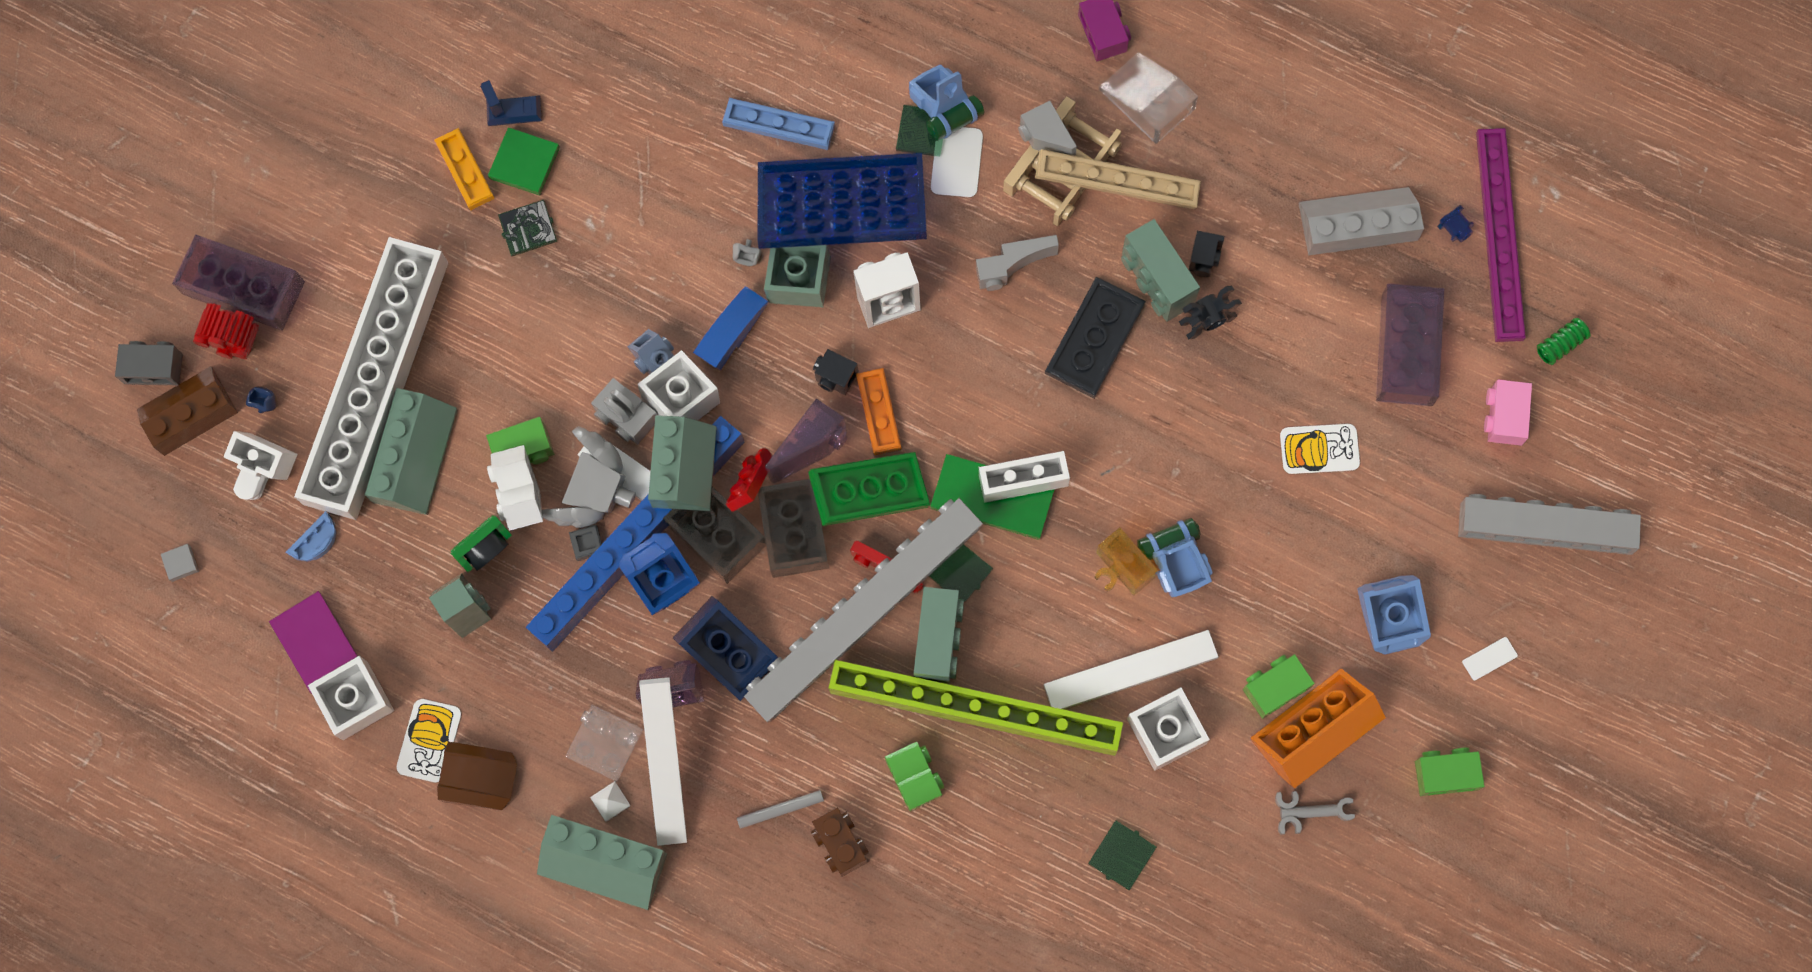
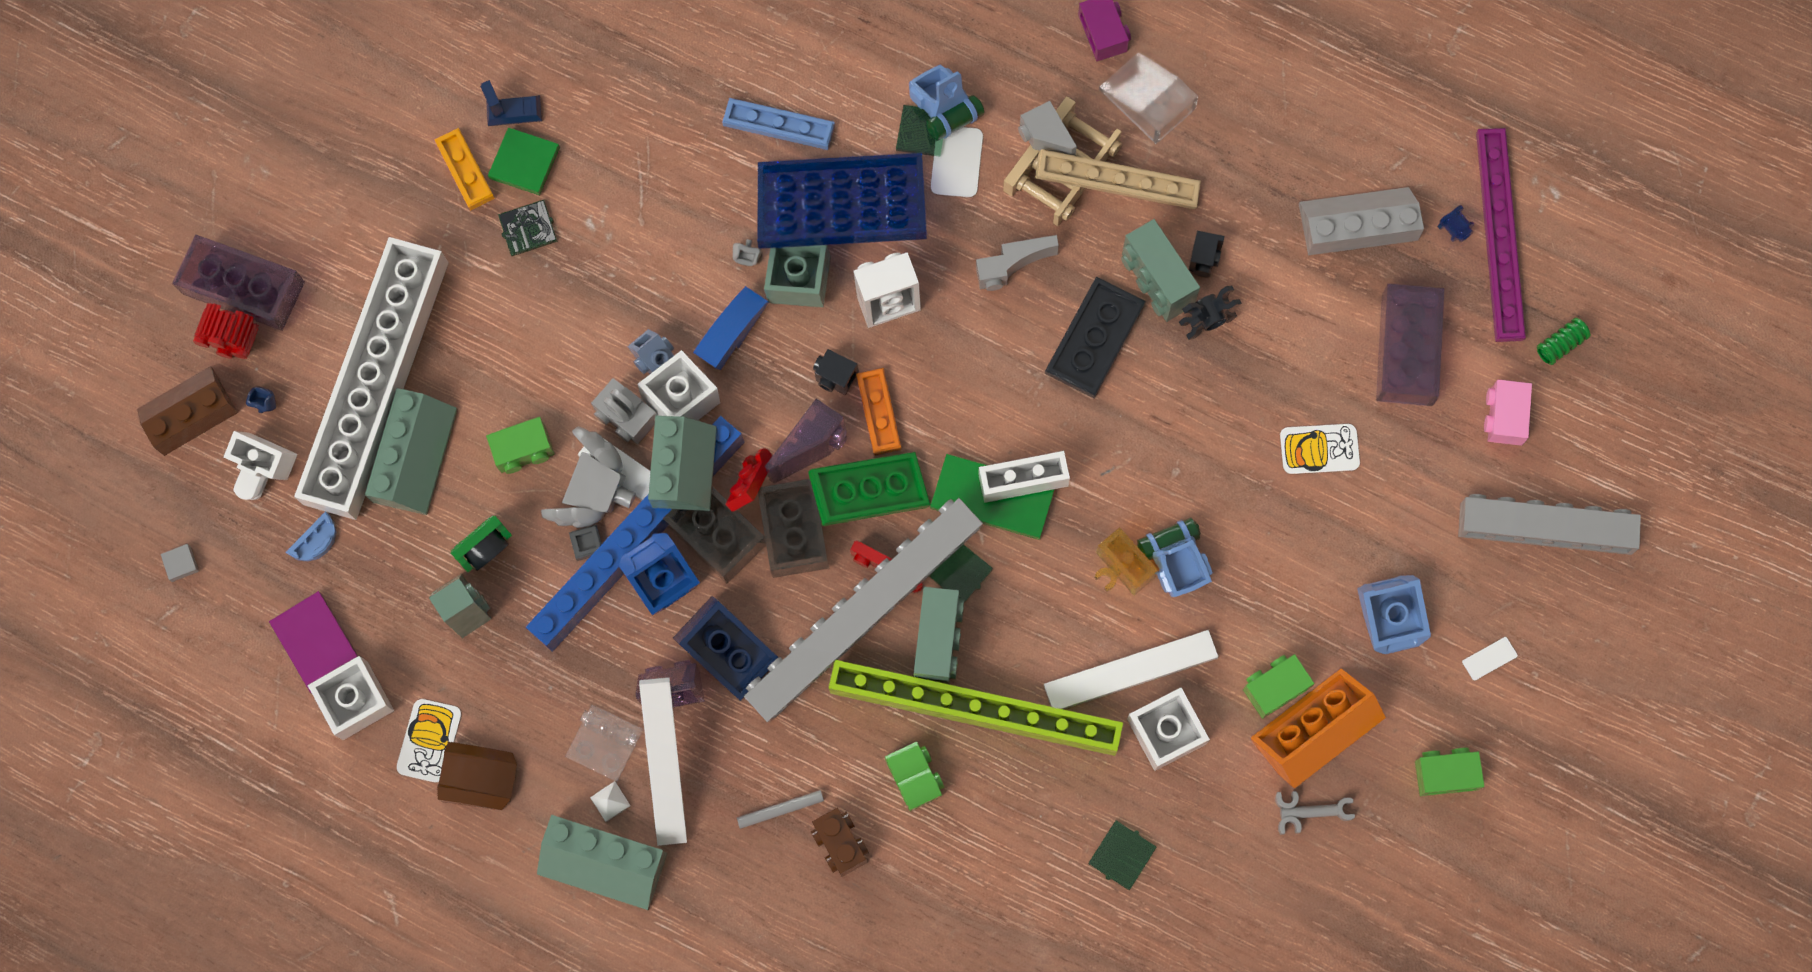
(148, 363): dark grey brick -> none
(518, 488): white brick -> none

